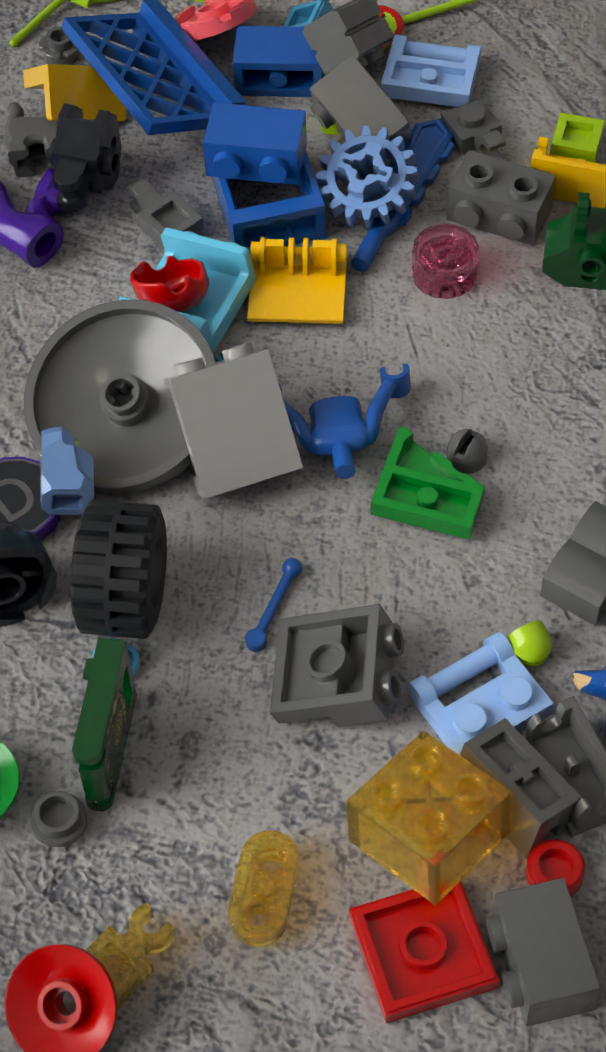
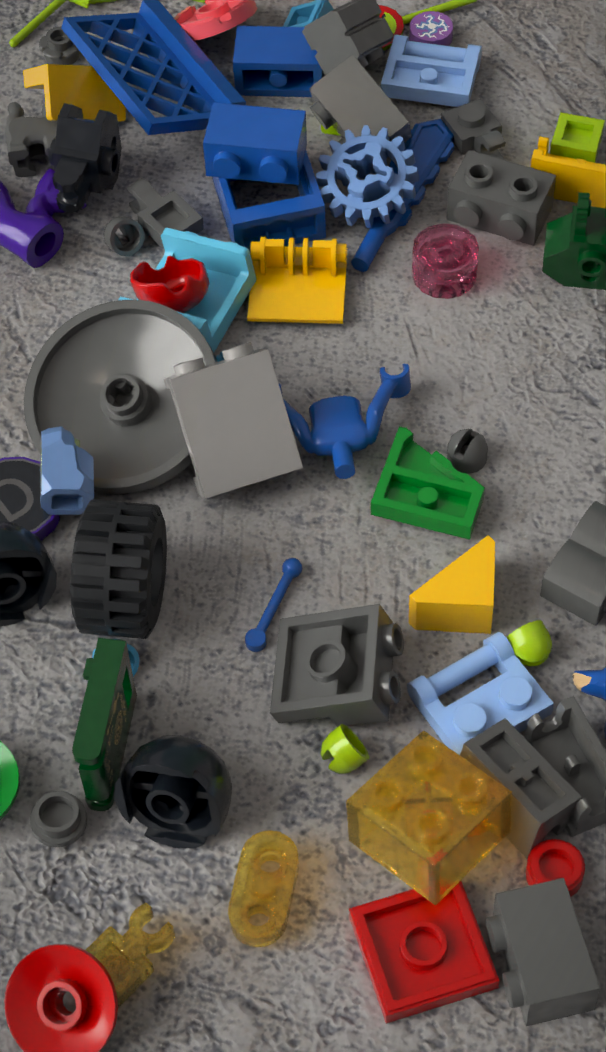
(130, 229): none -> dark grey hinge
(175, 791): none -> black cylinder
(346, 749): none -> lime hinge
(431, 28): none -> medium lavender tile
(459, 595): none -> yellow slope

